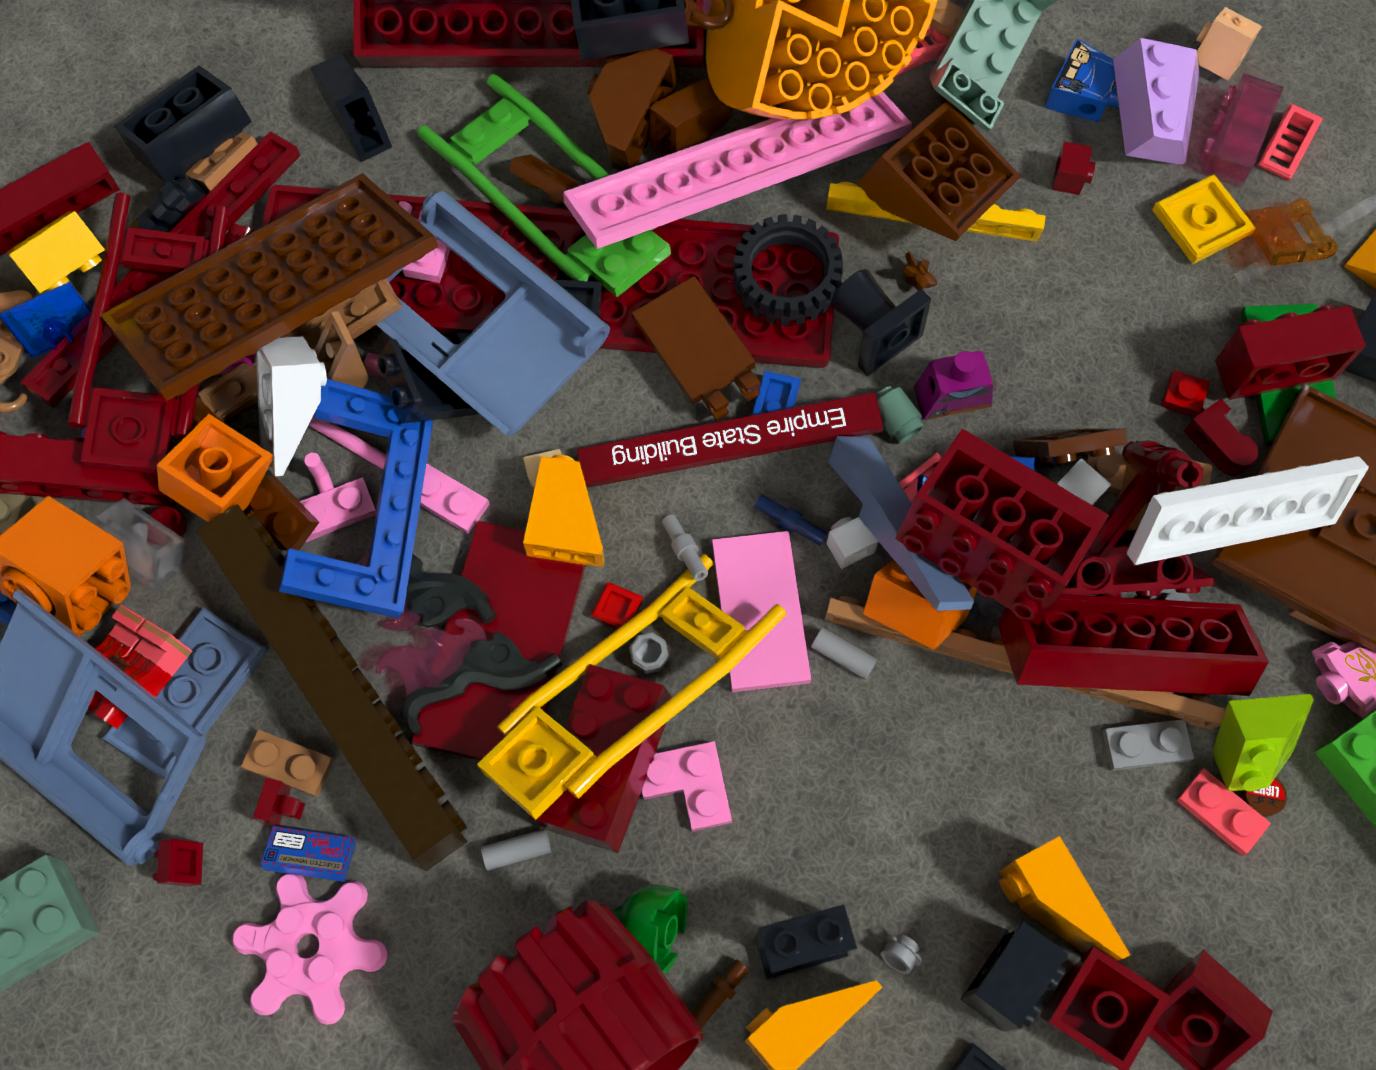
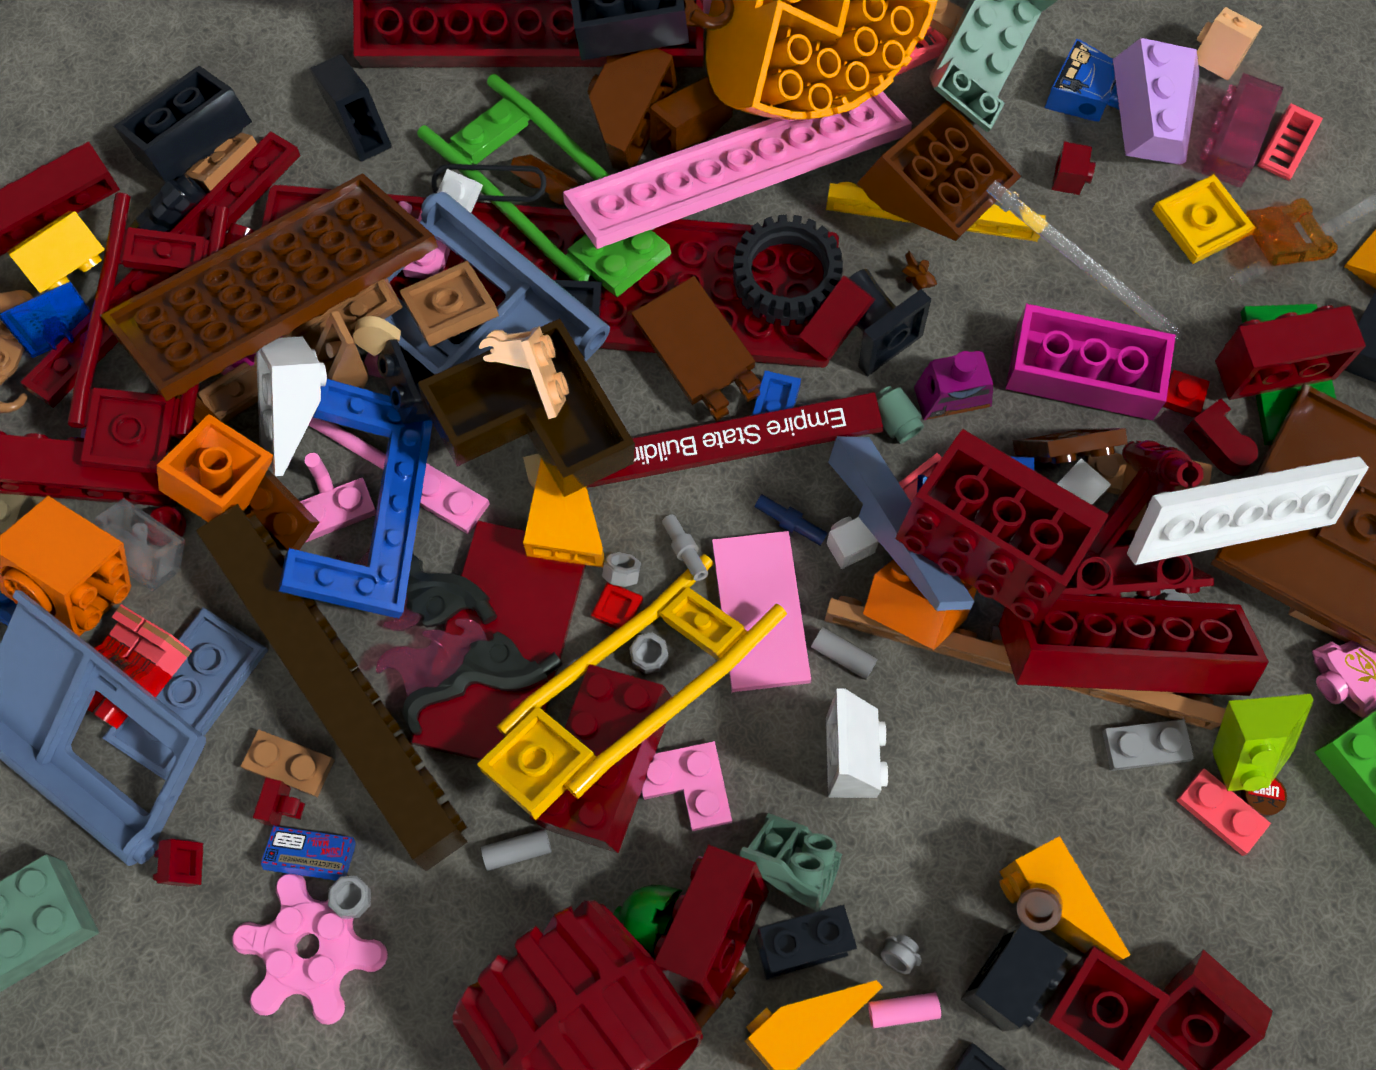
(349, 897): none -> light grey tile
(373, 333): none -> tan tile
(449, 303): none -> medium nougat plate
(461, 189): none -> white plate
(493, 403): none -> dark brown piece
(495, 168): none -> black piece
(533, 352): none -> light nougat plate
(621, 569): none -> light grey tile
(711, 925): none -> dark red brick
(795, 860): none -> sand green slope
(837, 317): none -> dark red tile
(854, 748): none -> white slope
(904, 1010): none -> bright pink hinge
(1011, 202): none -> clear bar
(1039, 907): none -> reddish brown tile
(1091, 362): none -> dark pink brick

